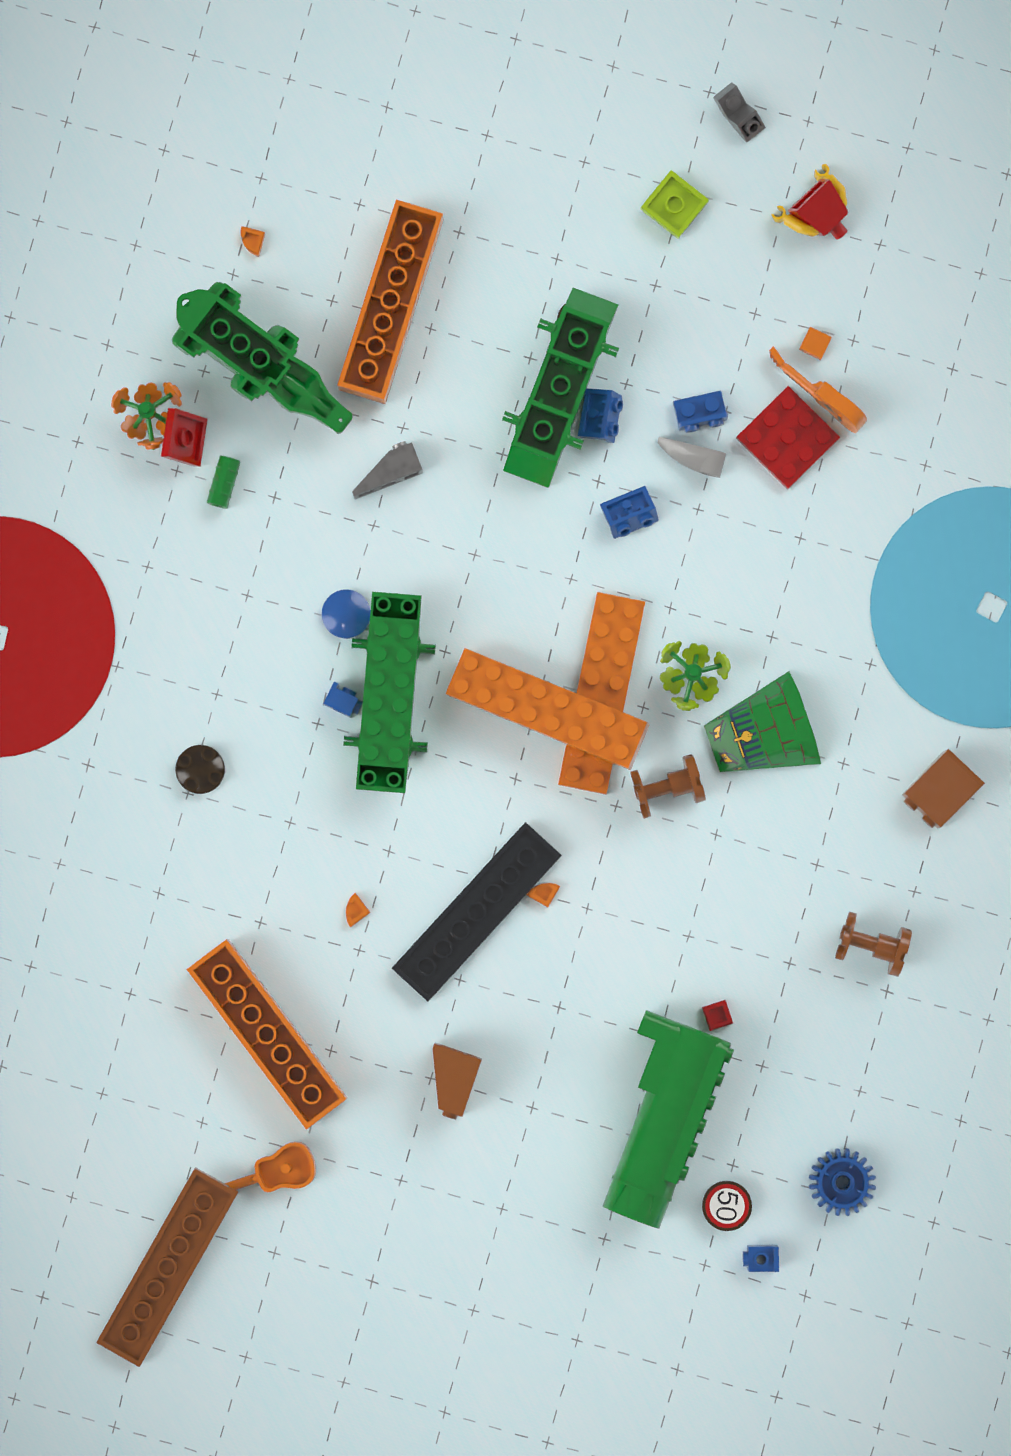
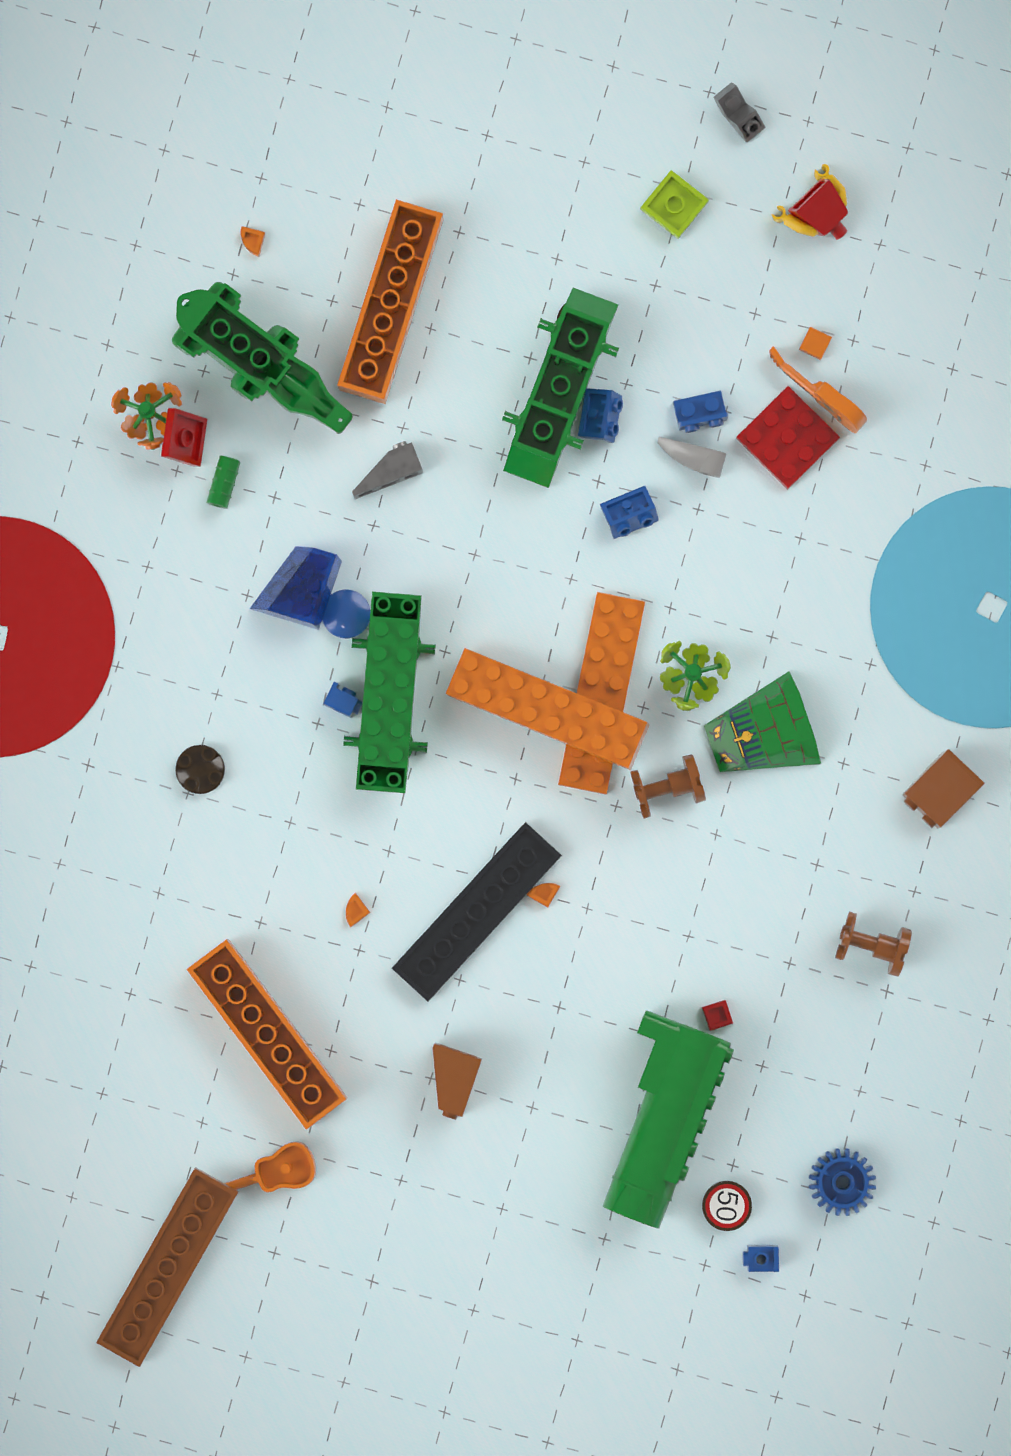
(301, 587): none -> clear blue wedge

